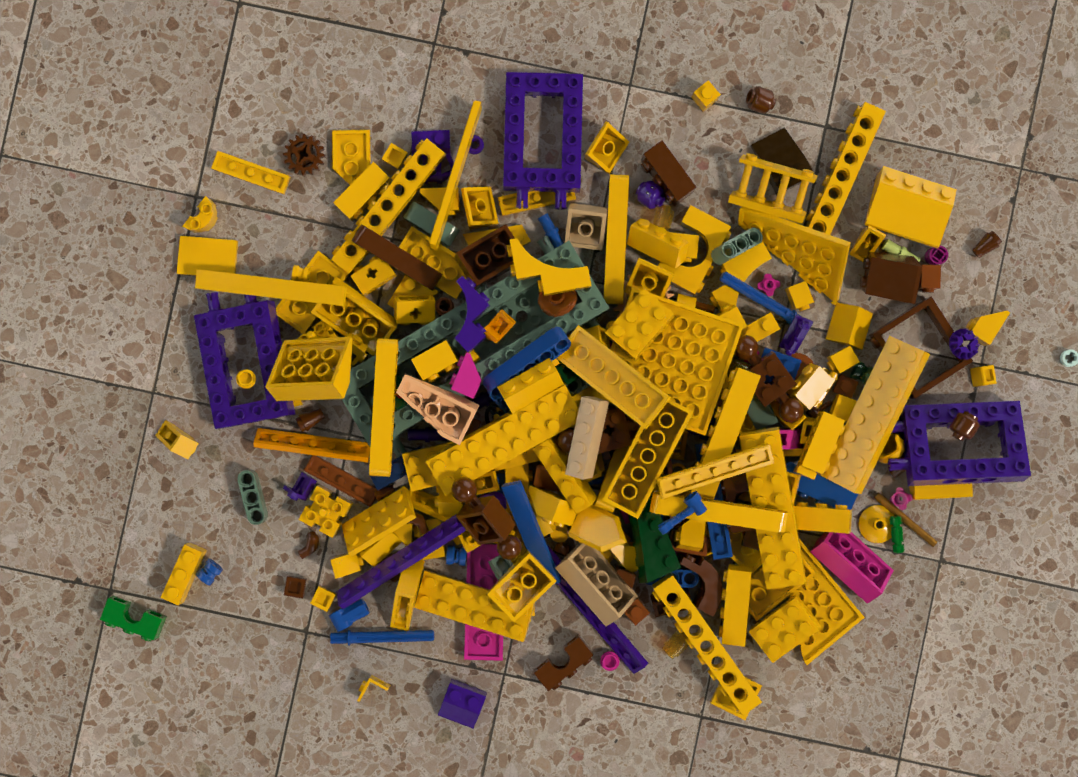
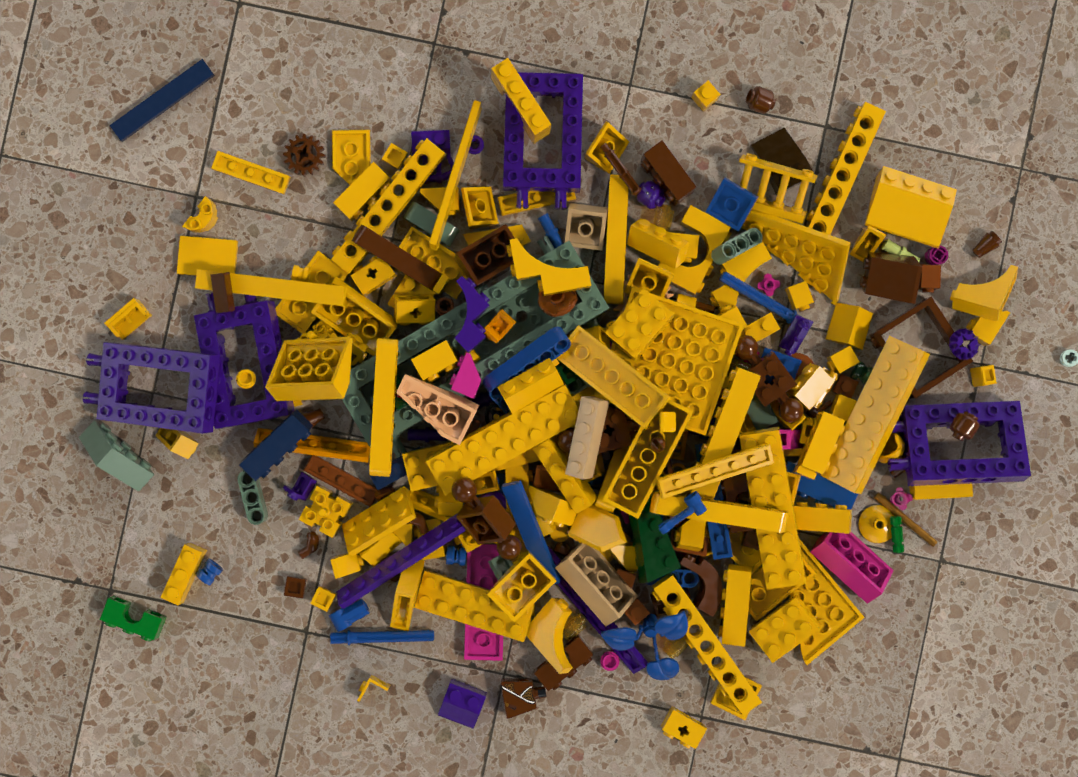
(114, 374): none -> dark purple brick
(115, 456): none -> sand green brick
(128, 319): none -> yellow hinge
(162, 100): none -> dark blue tile
(222, 292): none -> reddish brown slope
(275, 445): none -> dark blue brick
(441, 284): none -> yellow tile
(509, 82): none -> yellow arch
(520, 695): none -> reddish brown torso
(547, 633): none -> yellow arch
(573, 626): none -> clear yellow brick
(620, 169): none -> reddish brown piece
(661, 441): none -> reddish brown hinge
(667, 421): none -> yellow slope
(671, 627): none -> blue plant
(676, 719): none -> yellow brick
(731, 204): none -> blue plate
(985, 299): none -> yellow arch

